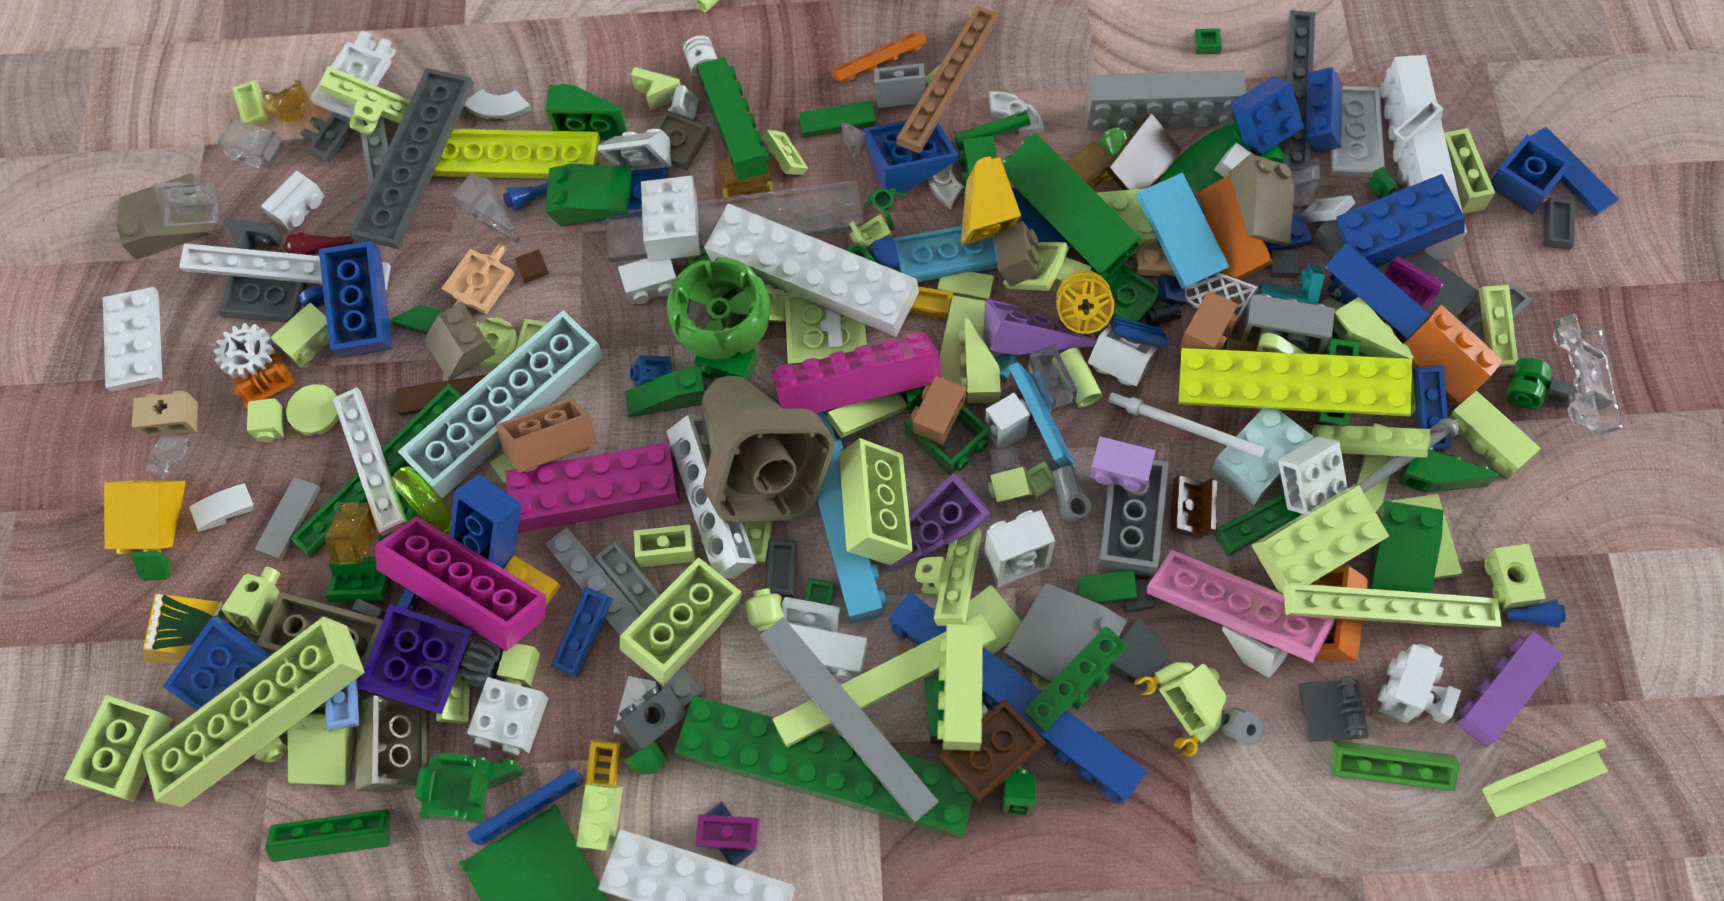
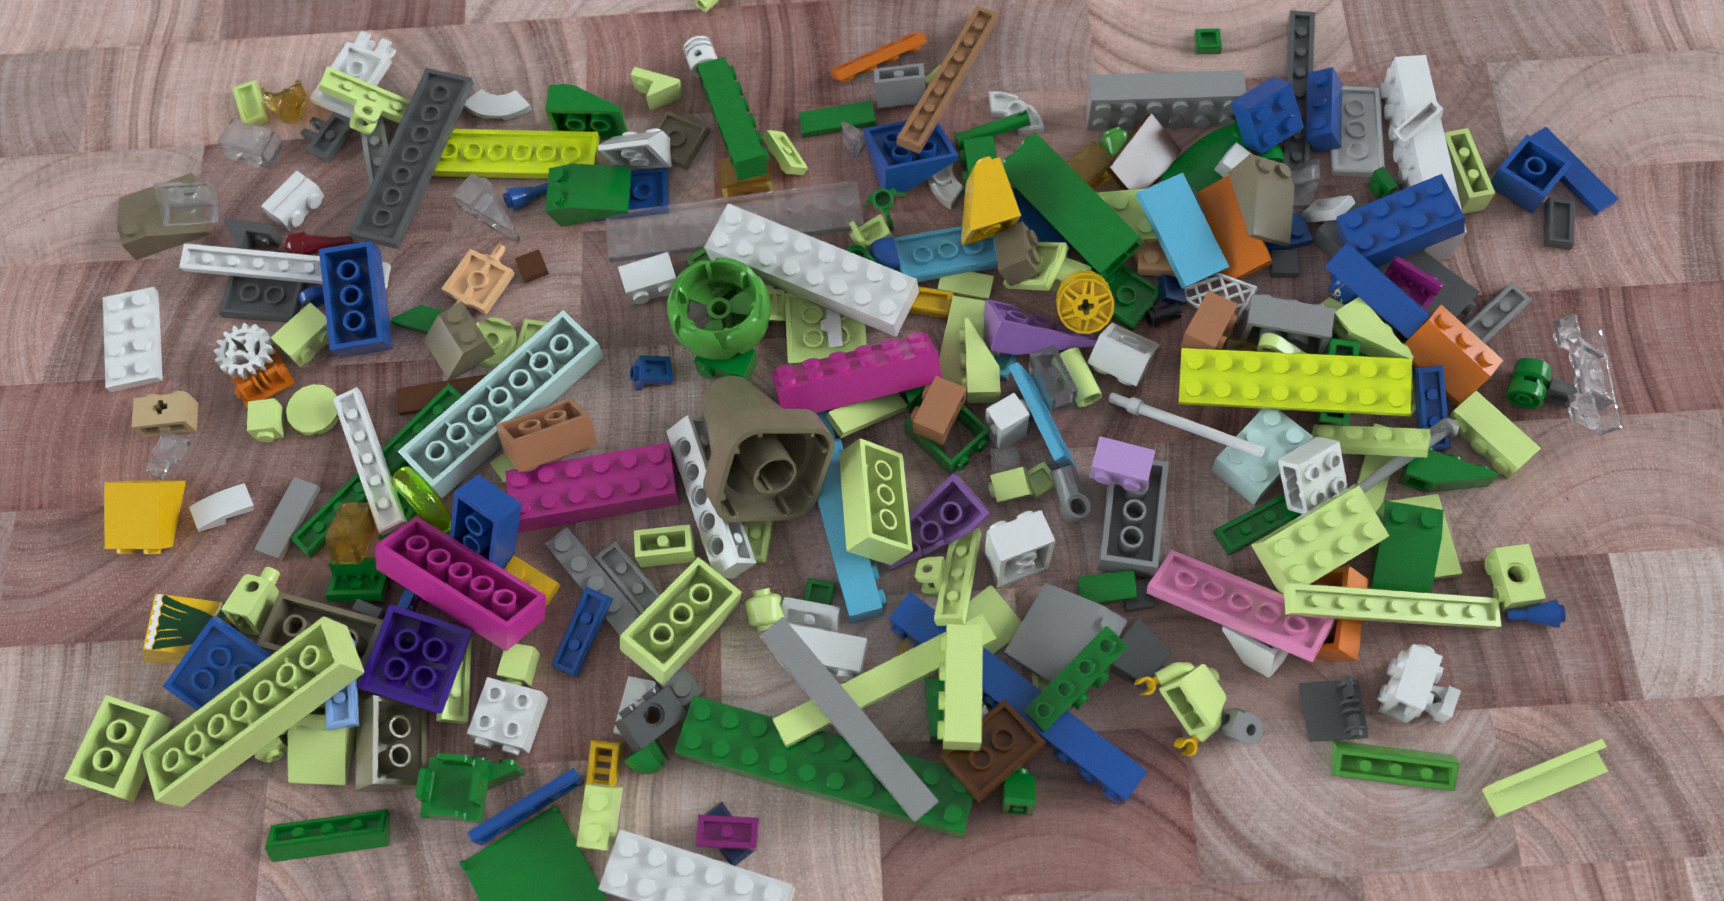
(151, 565): green slope -> none
(480, 662): dark grey gear -> none
(666, 393): green slope -> none
(670, 218): white brick -> none
(684, 103): white tile -> none
(781, 567): dark grey tile -> none
(1139, 332): blue tile -> none
(1194, 506): reddish brown bracket -> none
(1311, 283): teal bracket -> none
(1498, 322): yellowish green tile -> none
(1508, 689): medium lavender brick -> none

